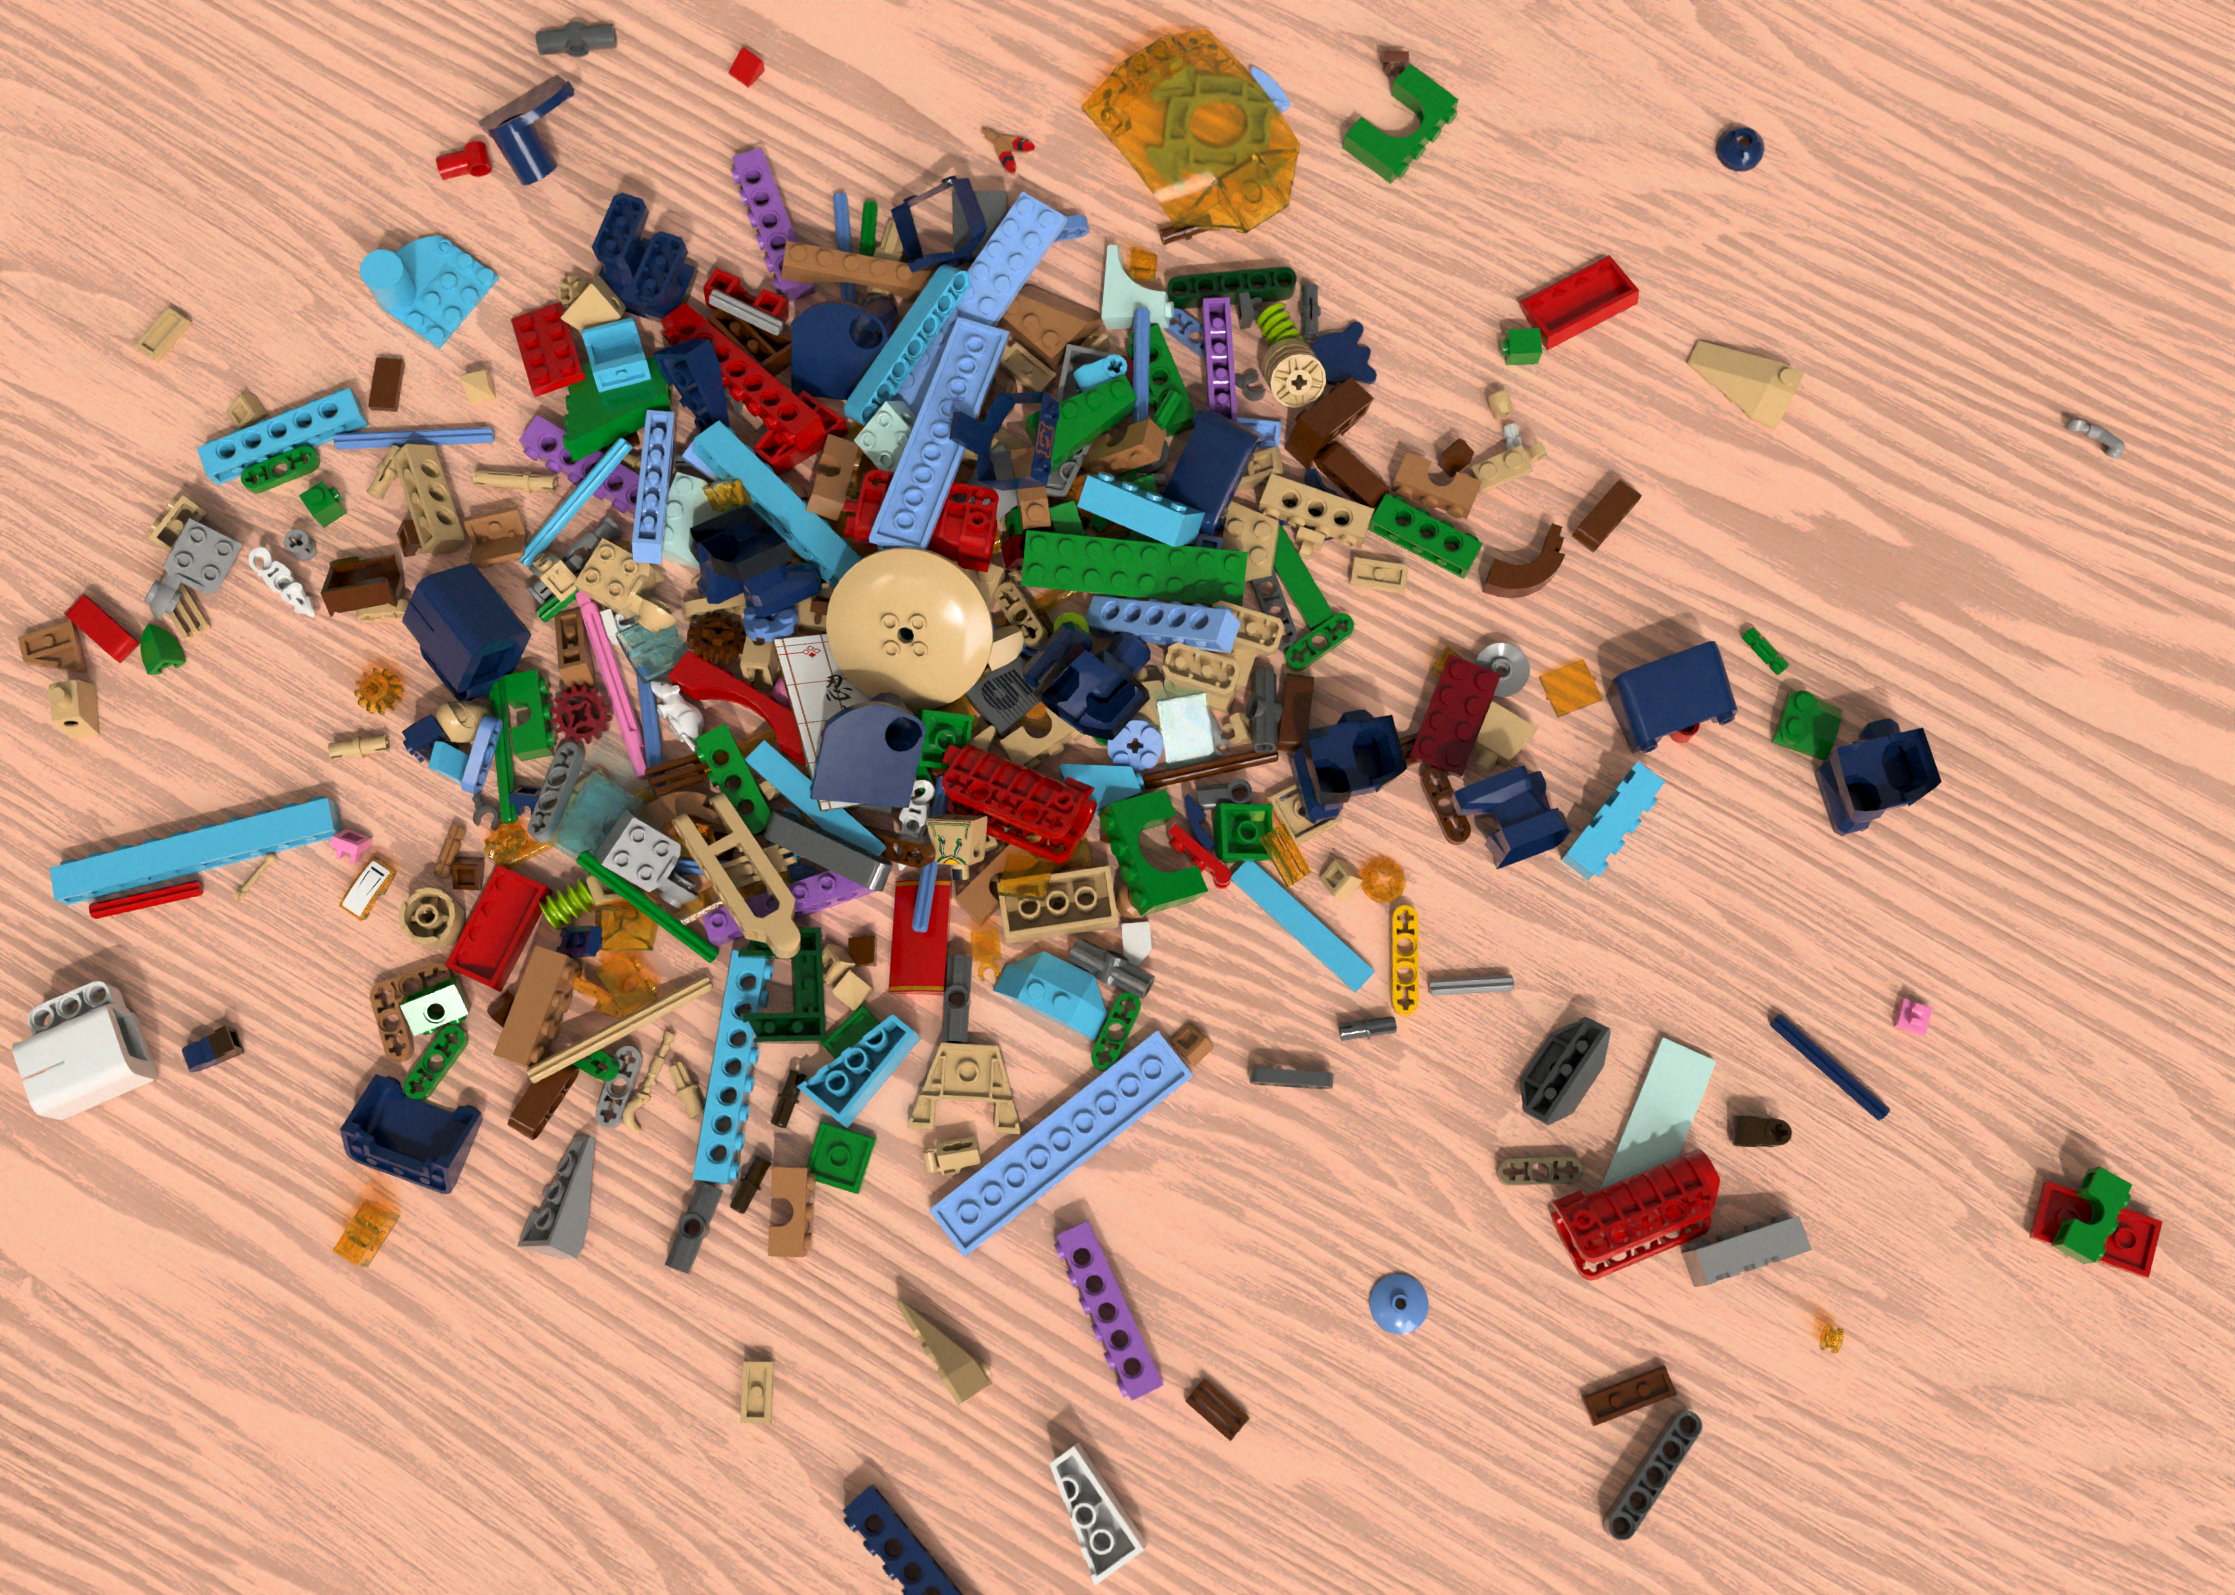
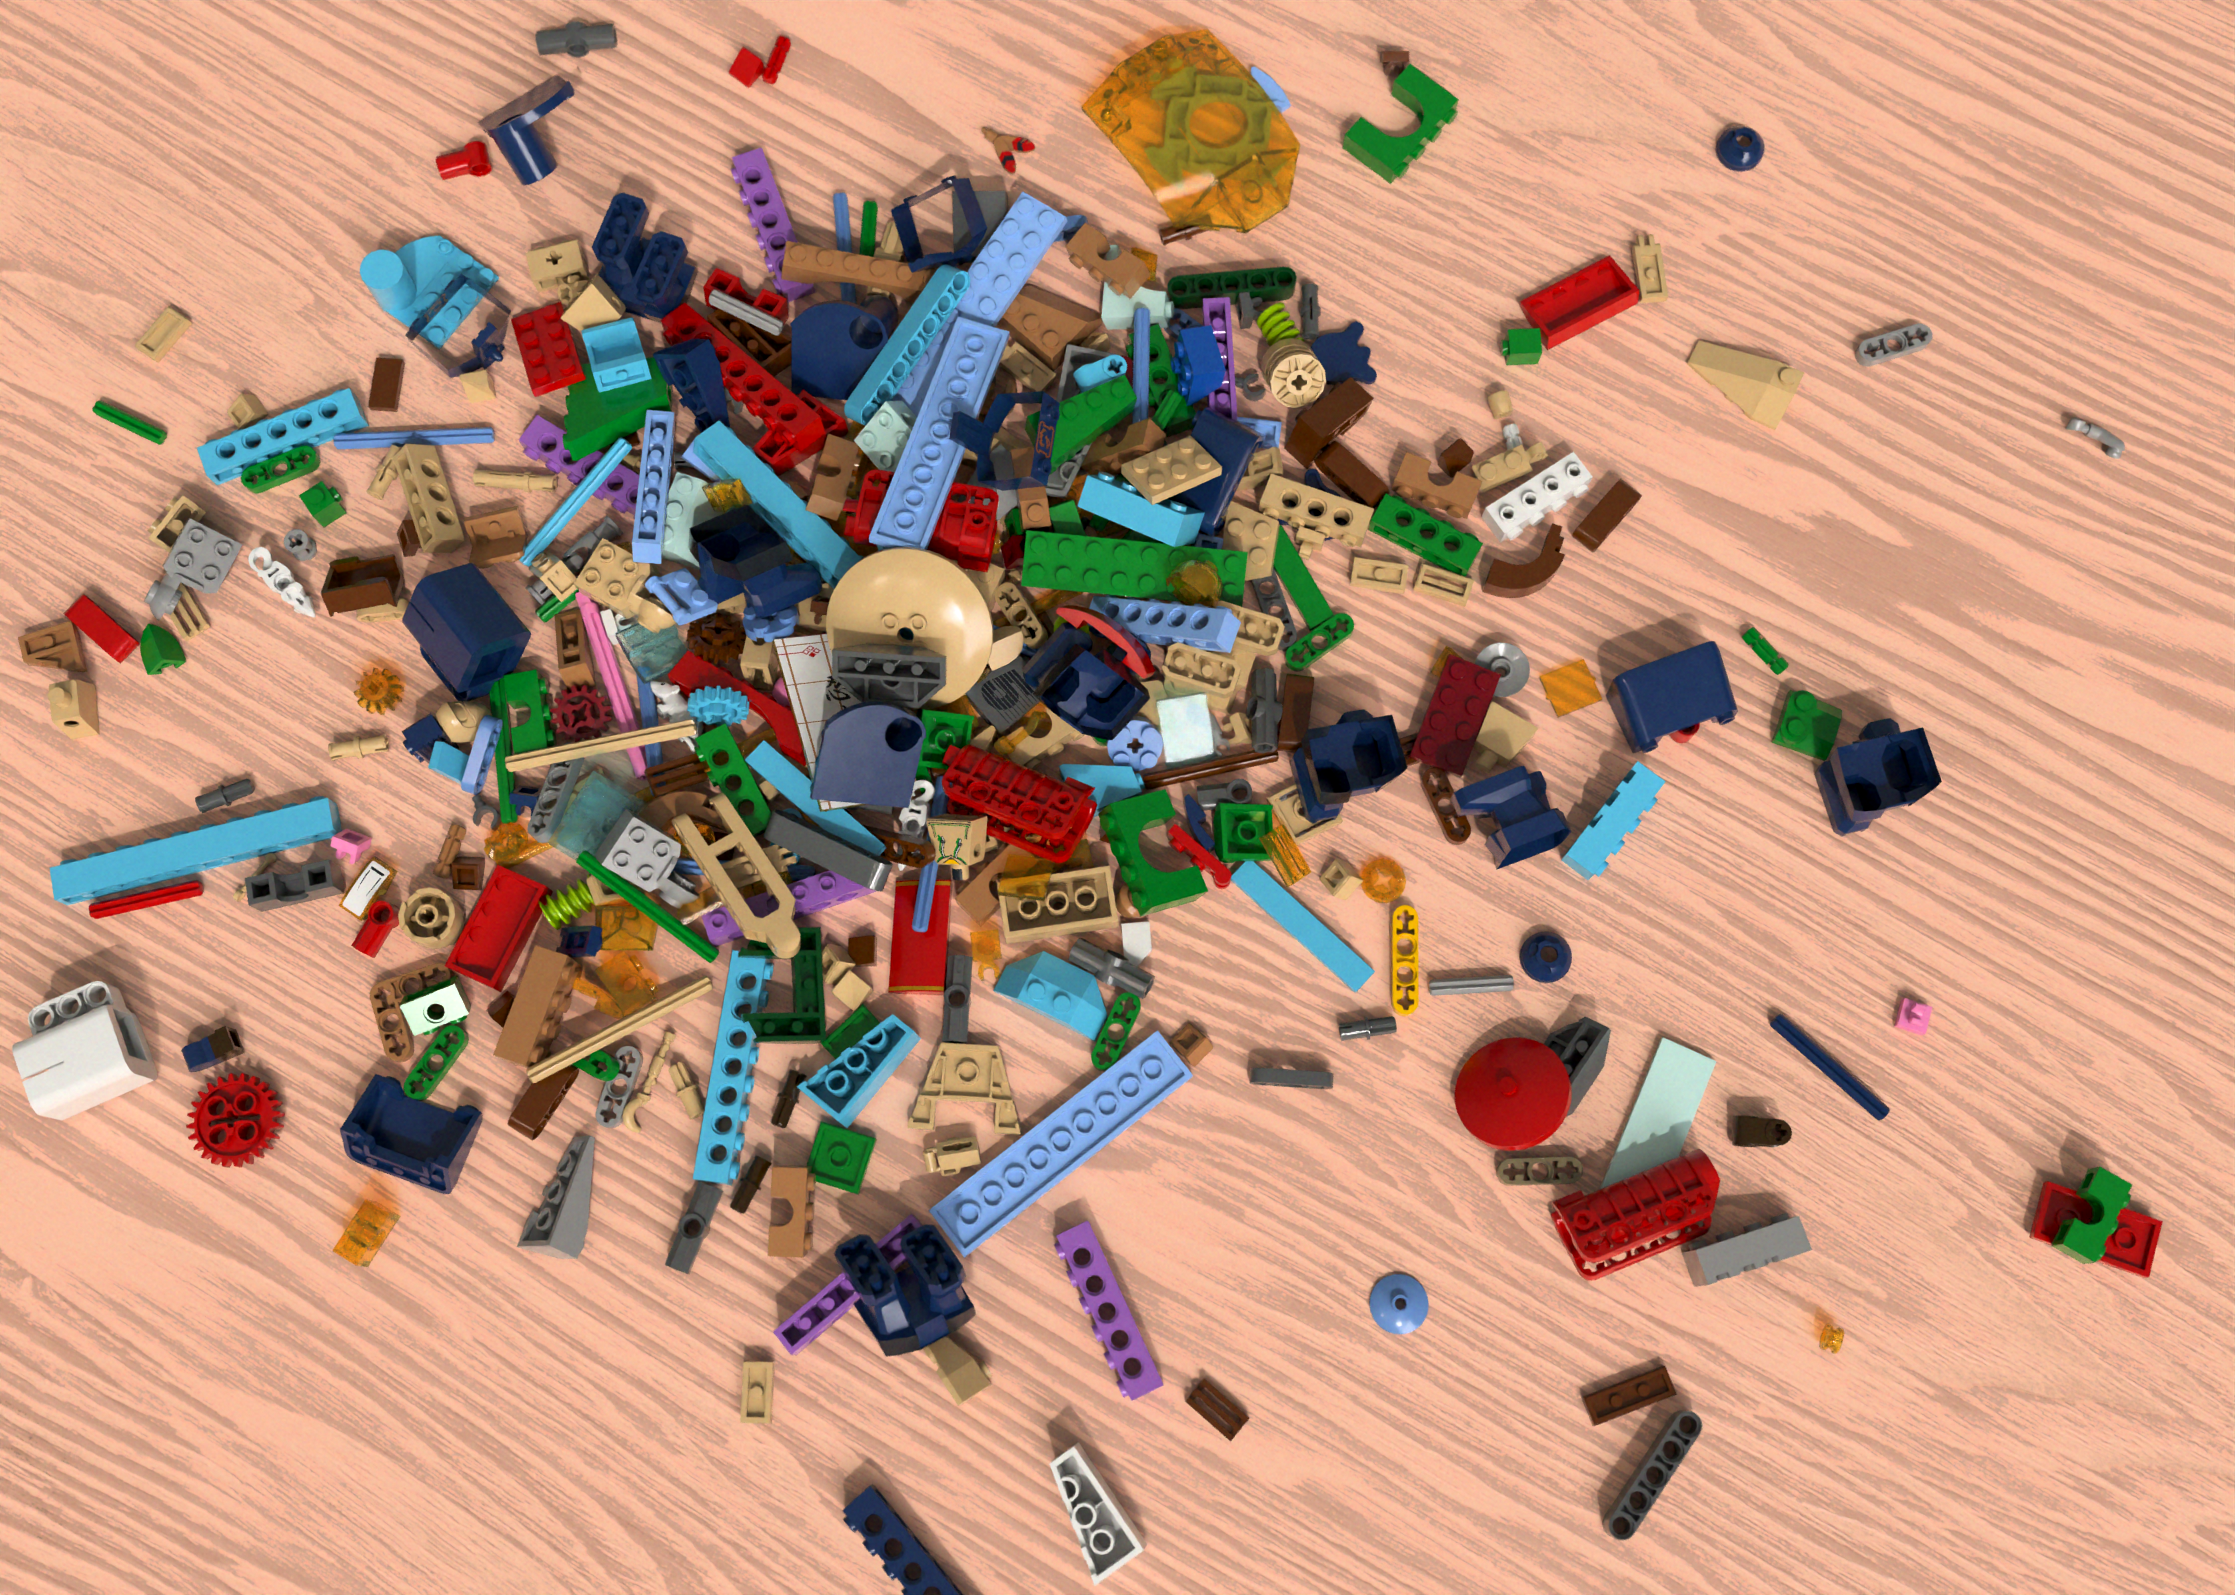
(129, 422): none -> green axle
(224, 795): none -> dark grey axle
(236, 1146): none -> red gear
(312, 883): none -> dark grey arch
(374, 930): none -> red piece
(486, 346): none -> dark blue piece
(555, 263): none -> tan brick
(601, 745): none -> tan axle
(686, 592): none -> light blue plate
(718, 706): none -> medium azure gear
(776, 60): none -> red axle
(837, 1296): none -> medium lavender brick
(890, 673): none -> dark grey wedge
(910, 1306): none -> dark blue piece
(1005, 746): none -> clear yellow piece
(1122, 274): none -> medium nougat arch
(1136, 659): none -> red slope
(1171, 470): none -> tan plate
(1196, 583): none -> clear yellow cylinder
(1197, 363): none -> blue slope
(1434, 592): none -> tan tile
(1513, 1093): none -> red dish
(1537, 497): none -> white brick
(1539, 969): none -> dark blue piece
(1649, 270): none -> tan hinge
(1885, 353): none -> light grey beam

